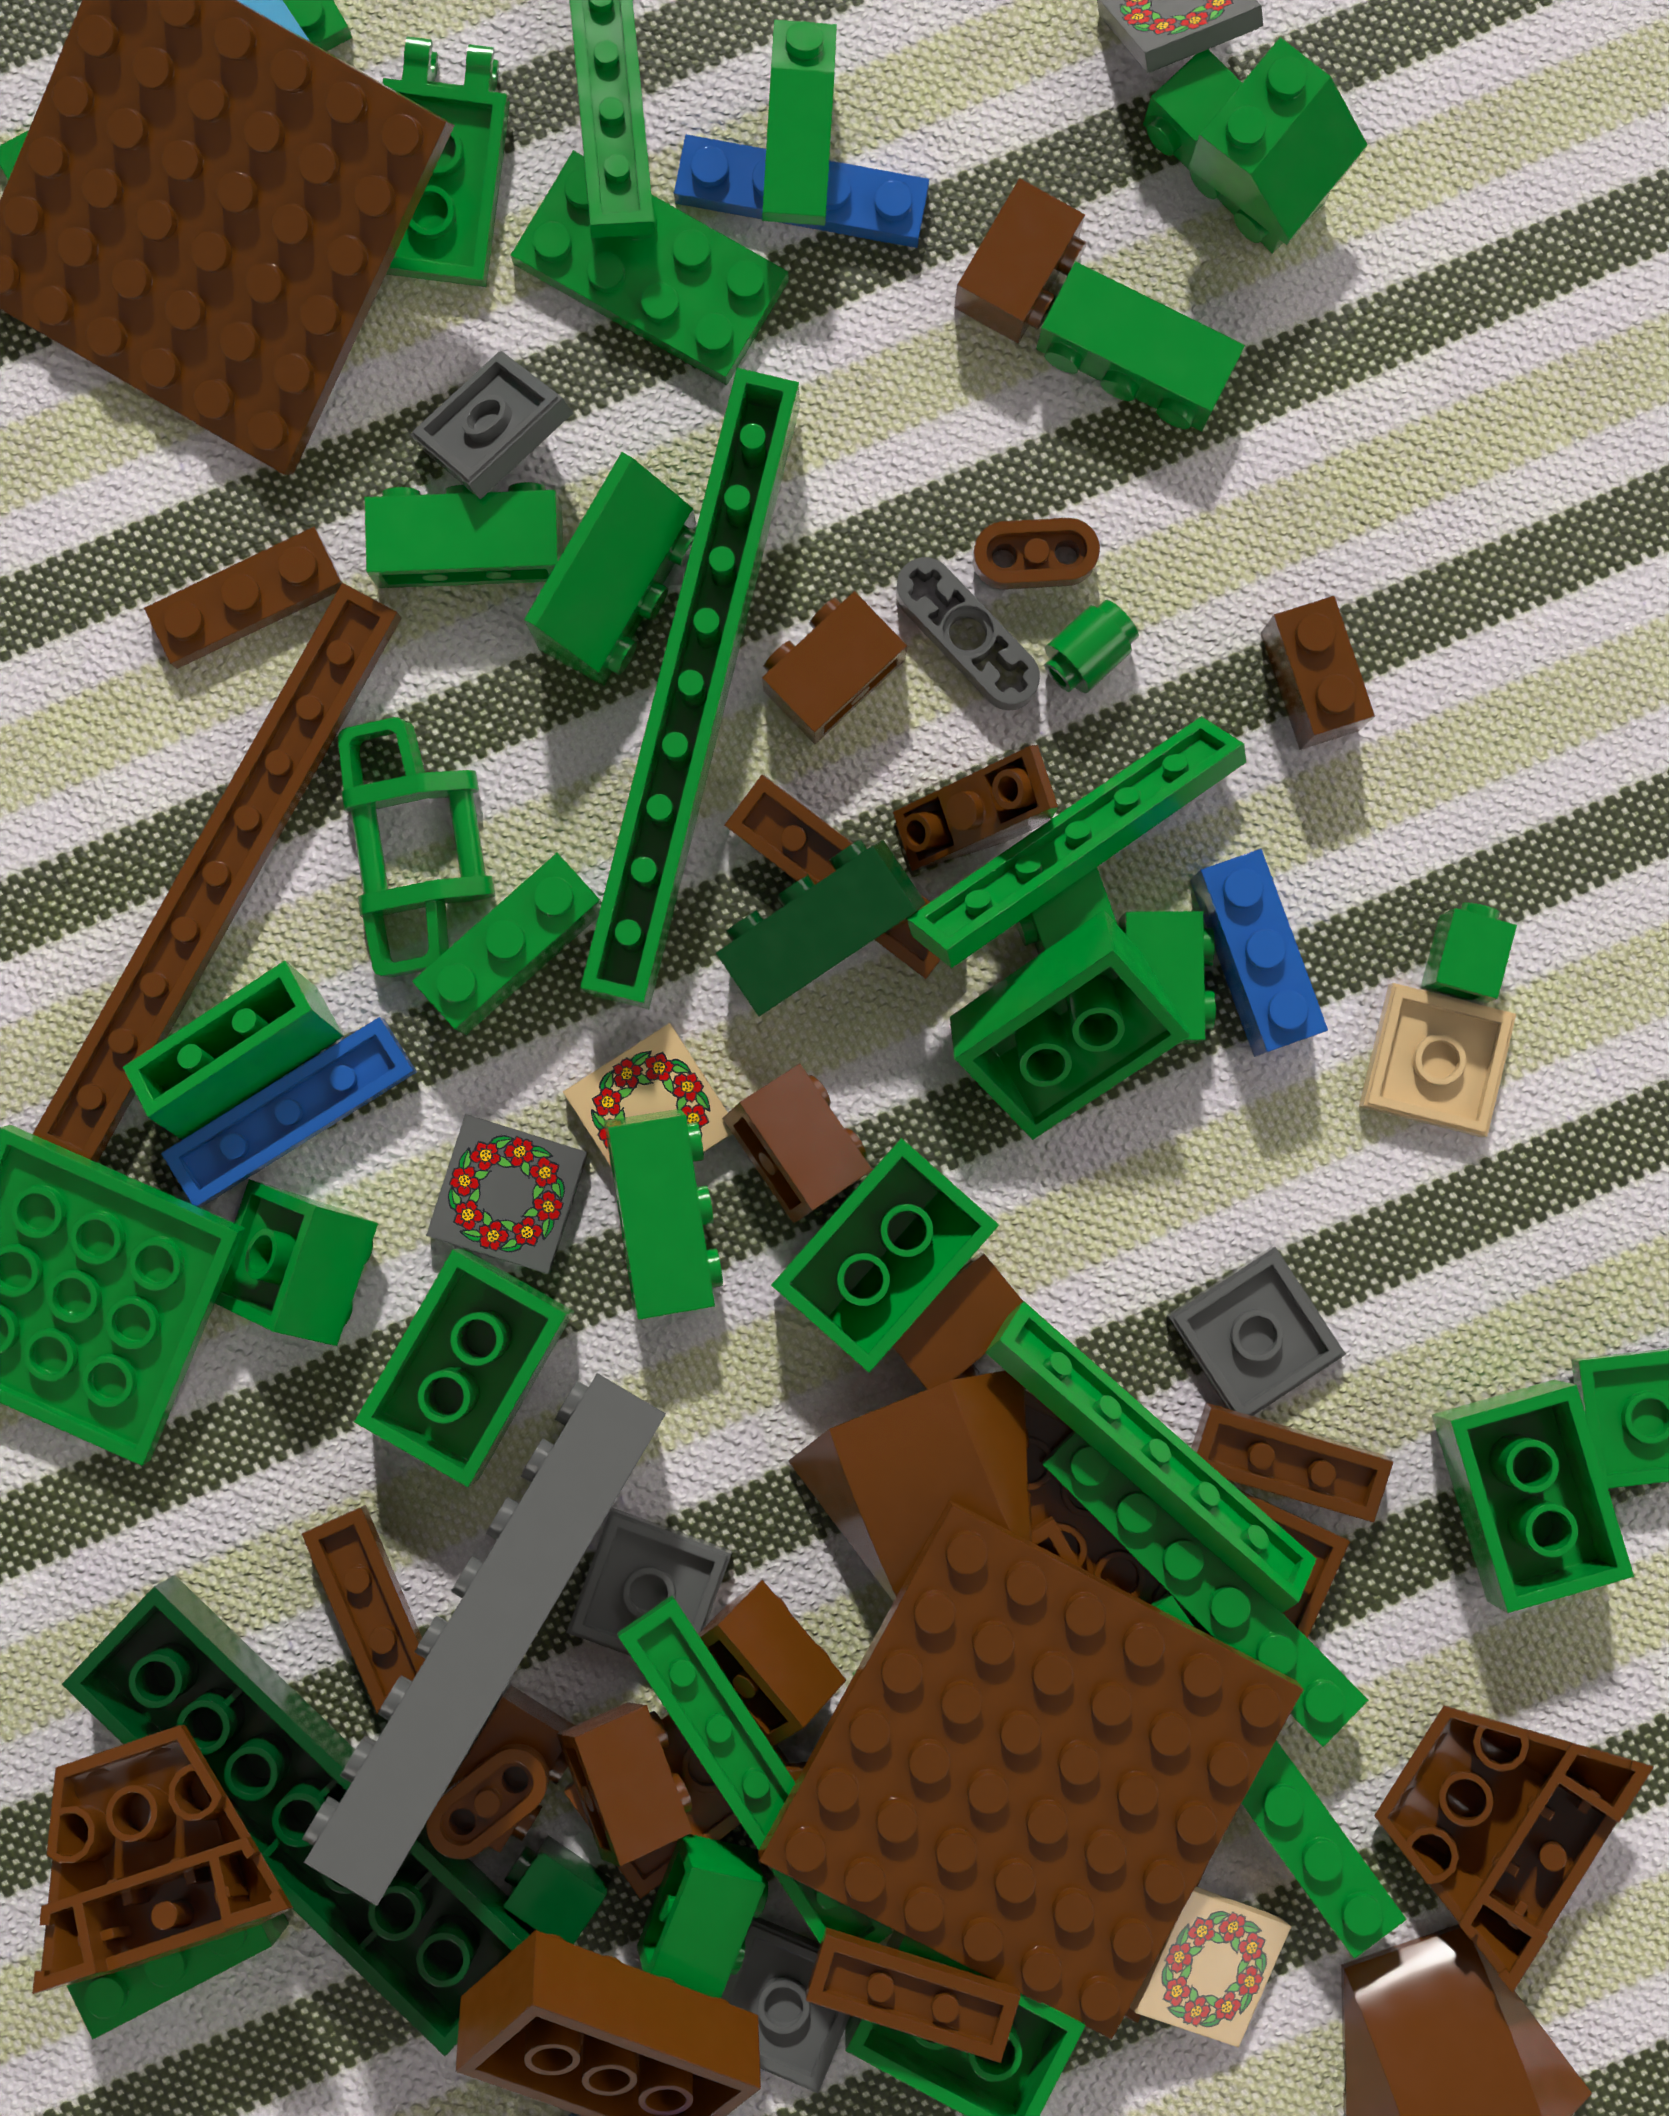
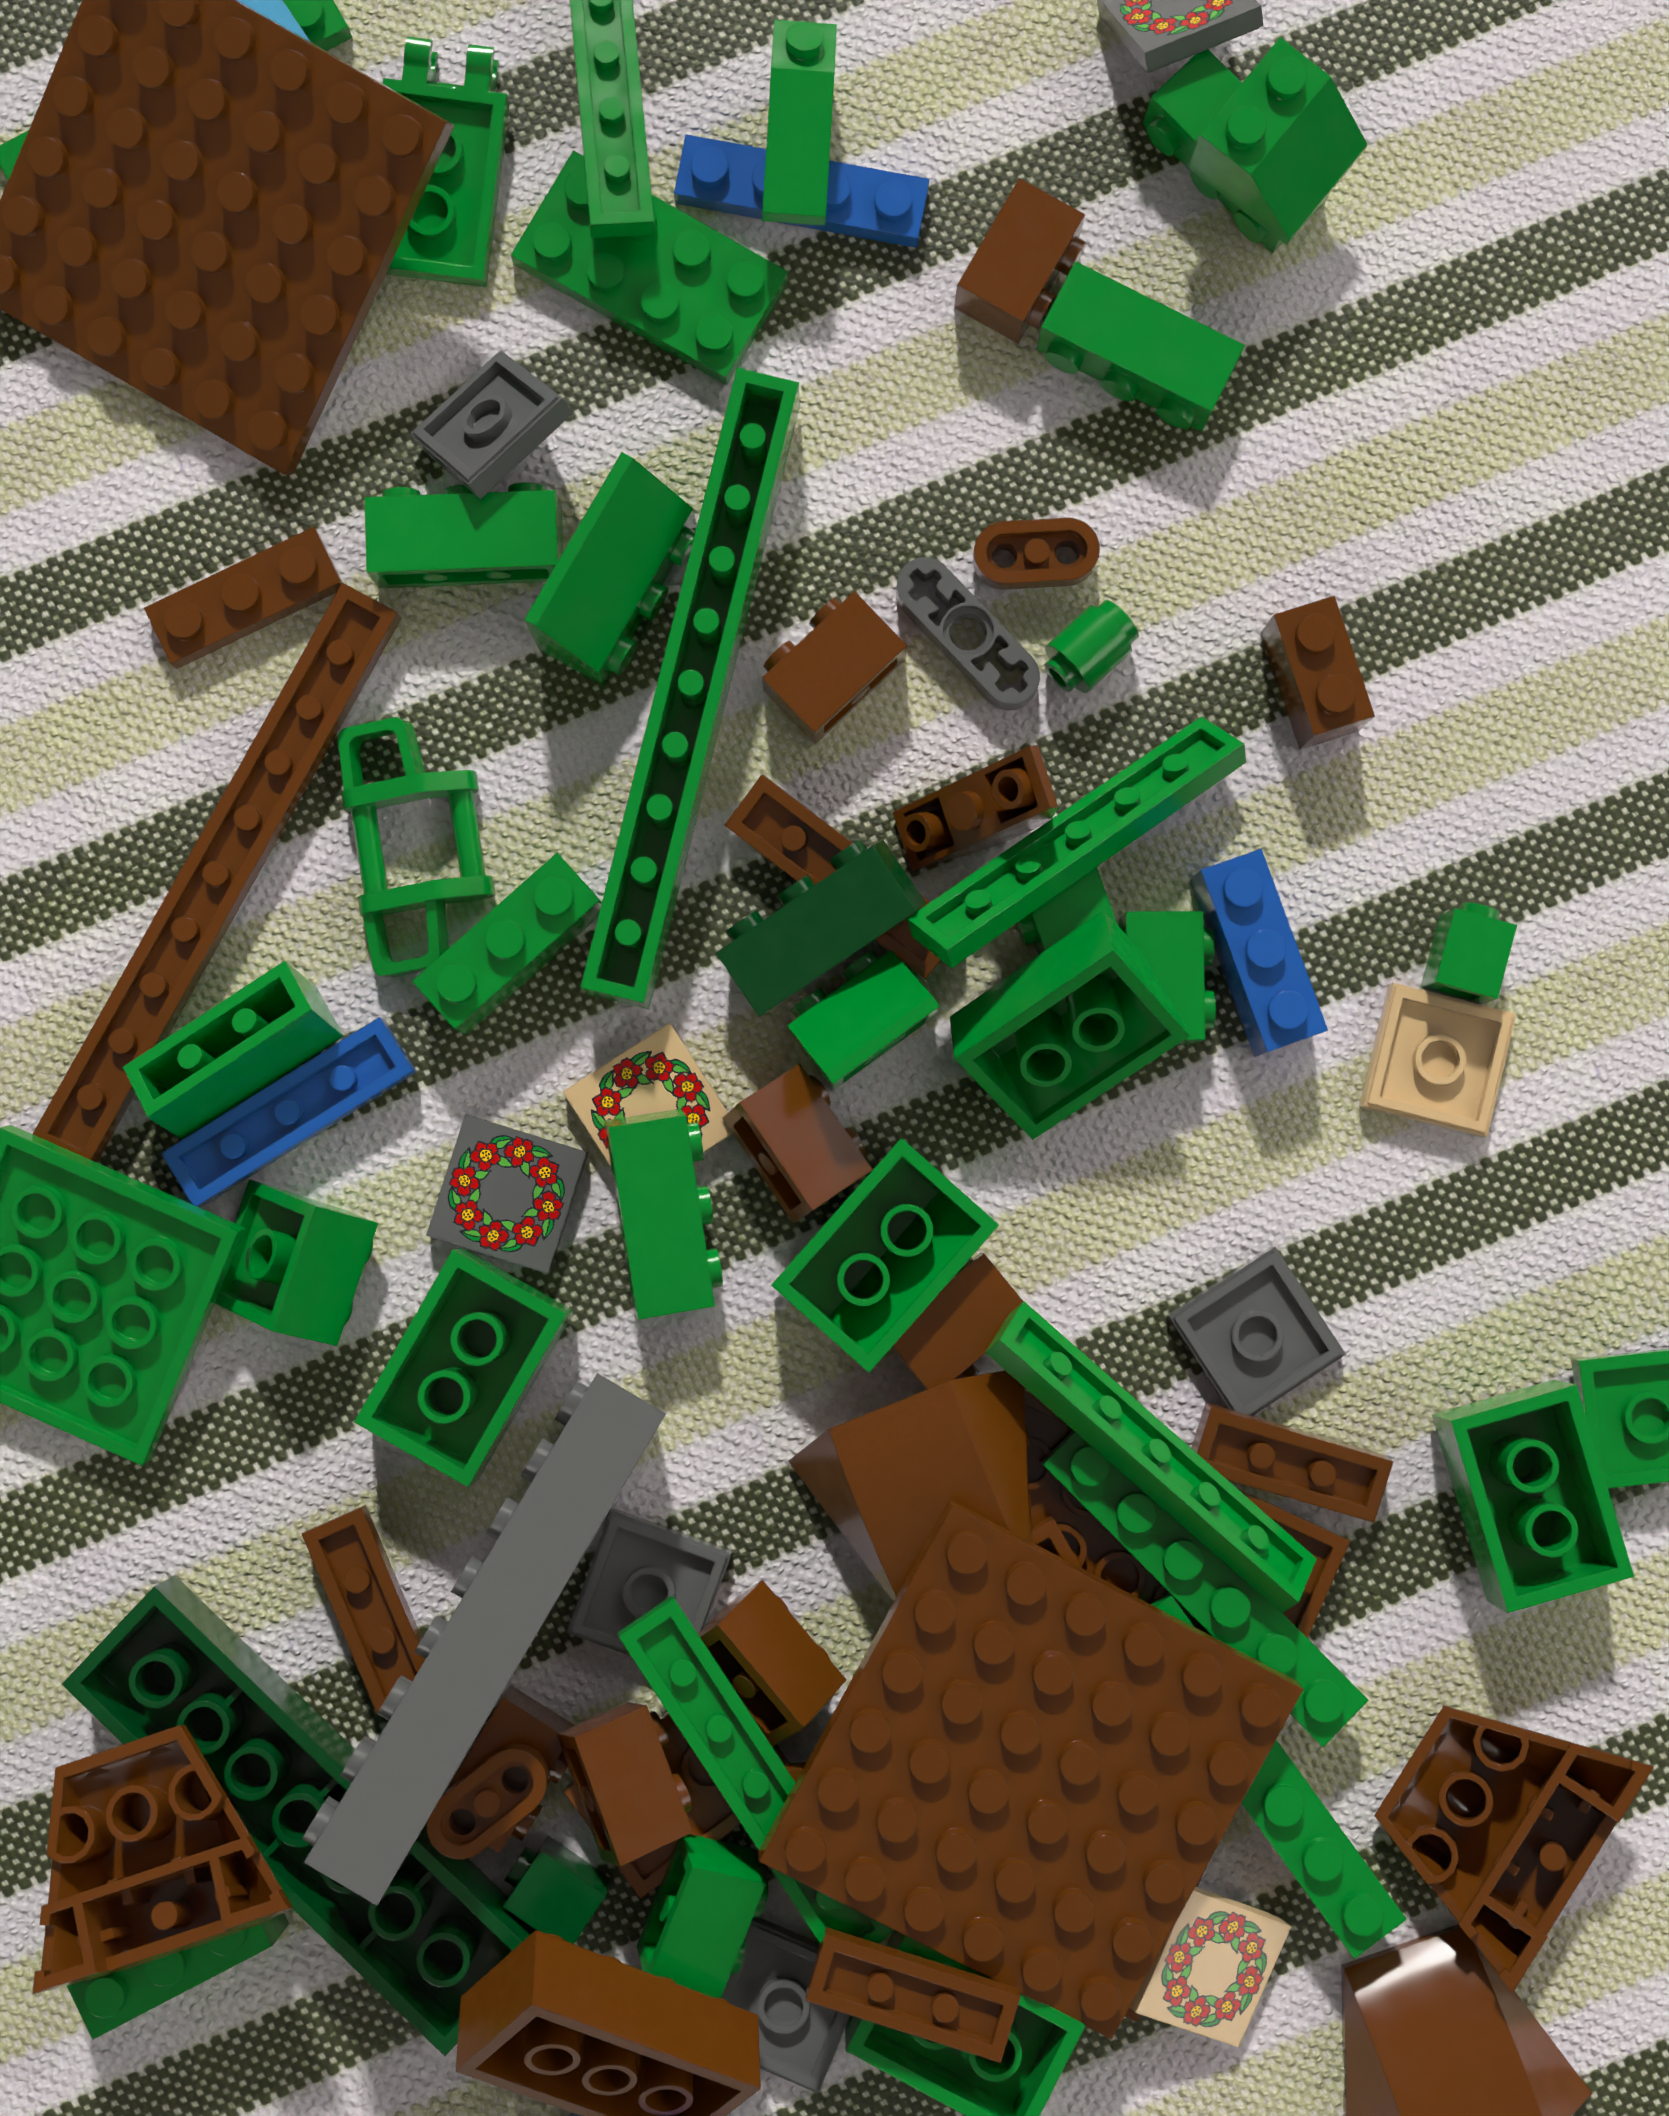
(862, 1017): none -> green slope

